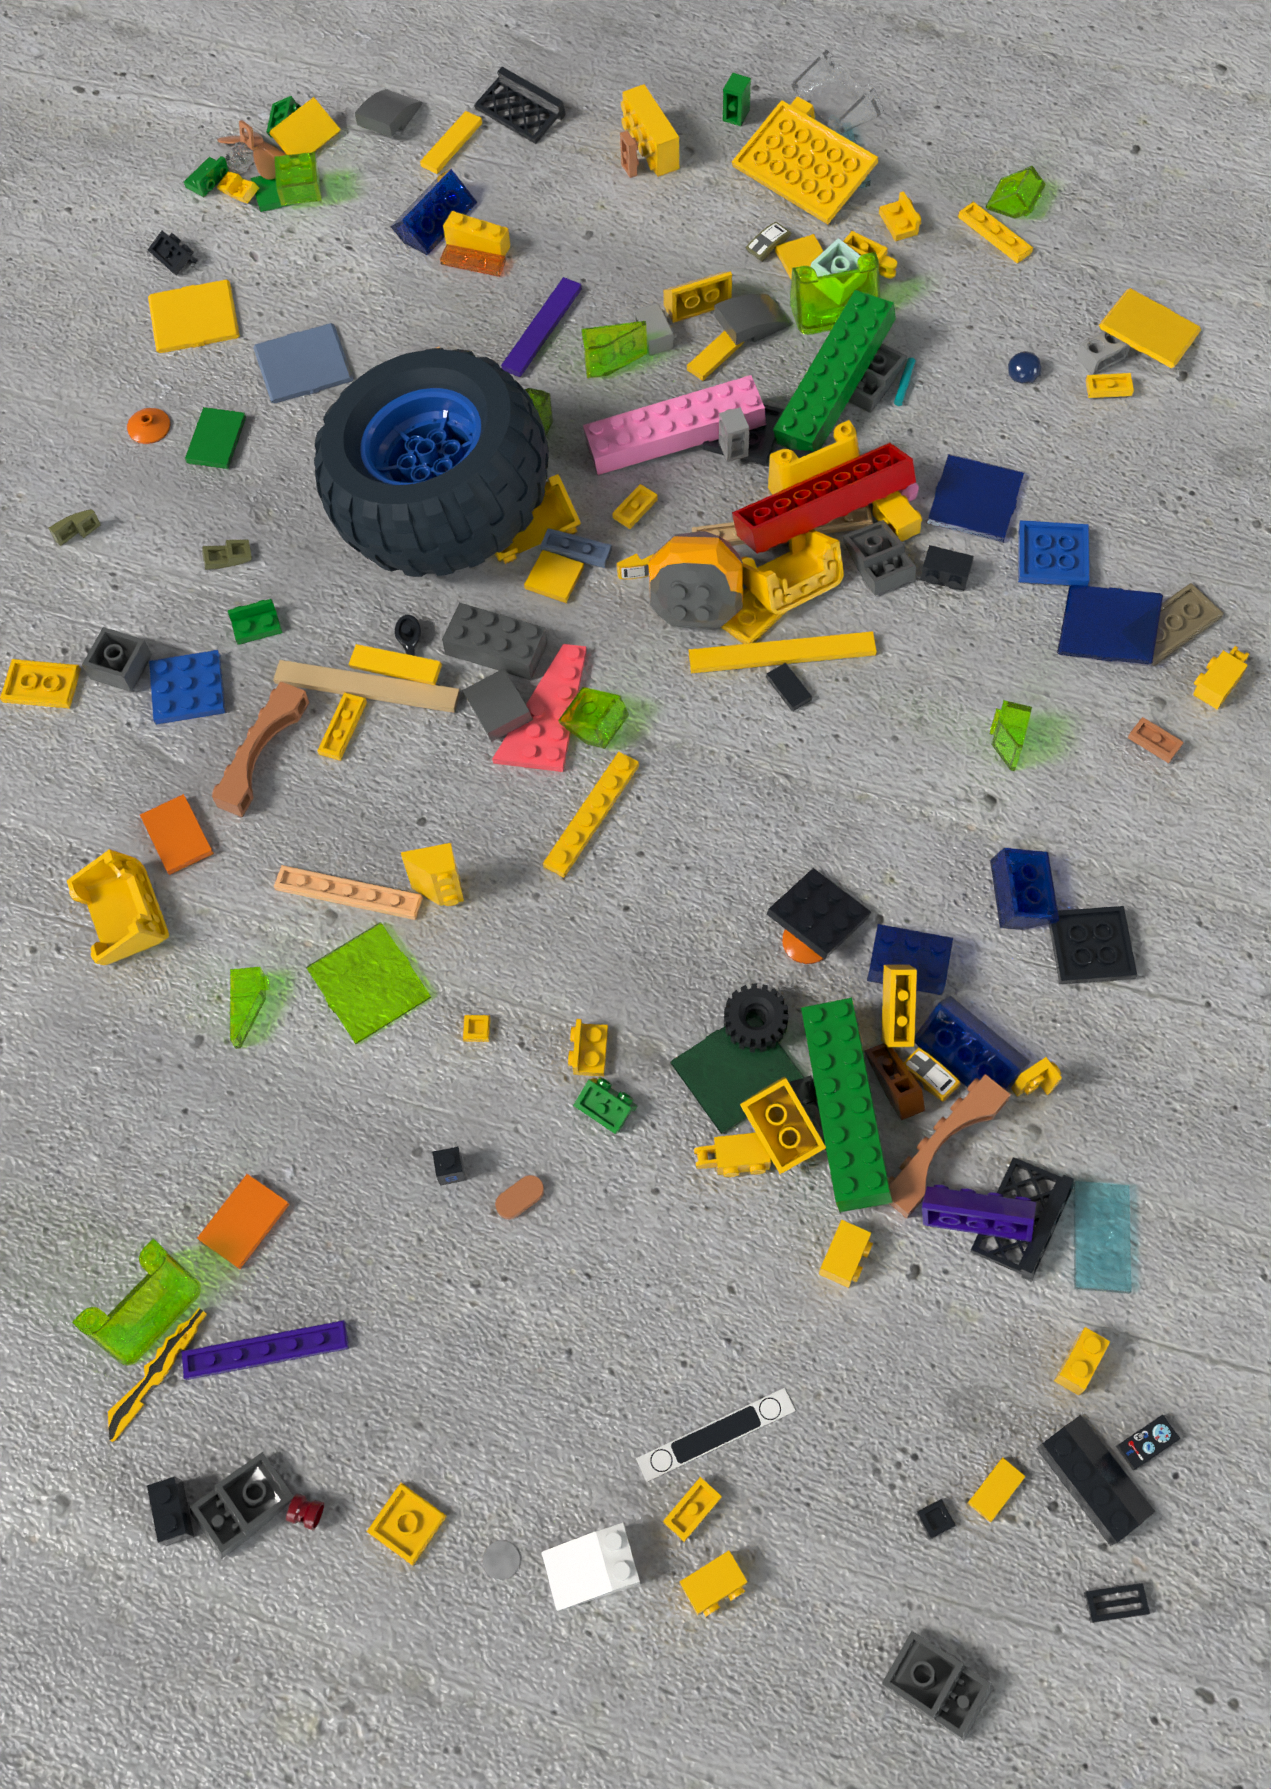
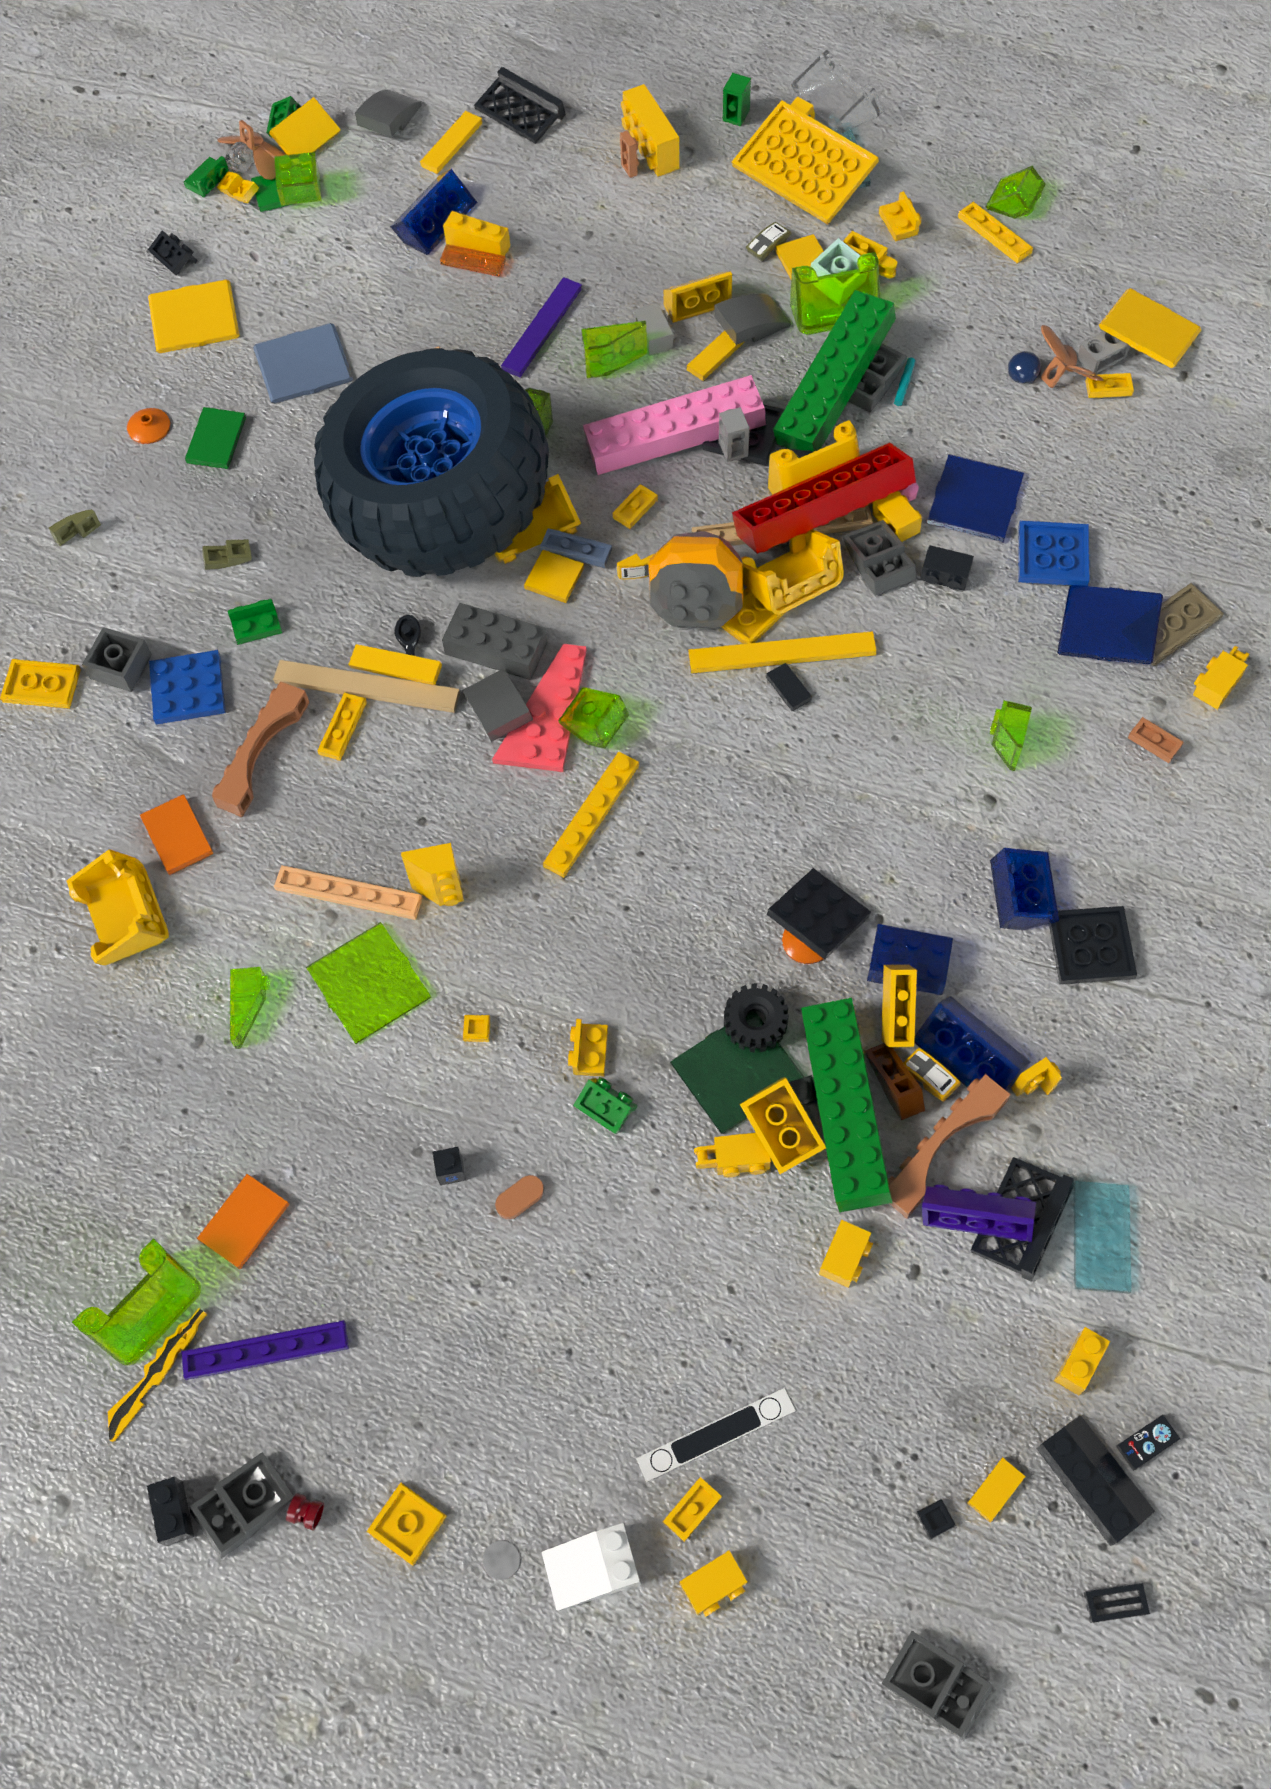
(1065, 358): none -> nougat piece

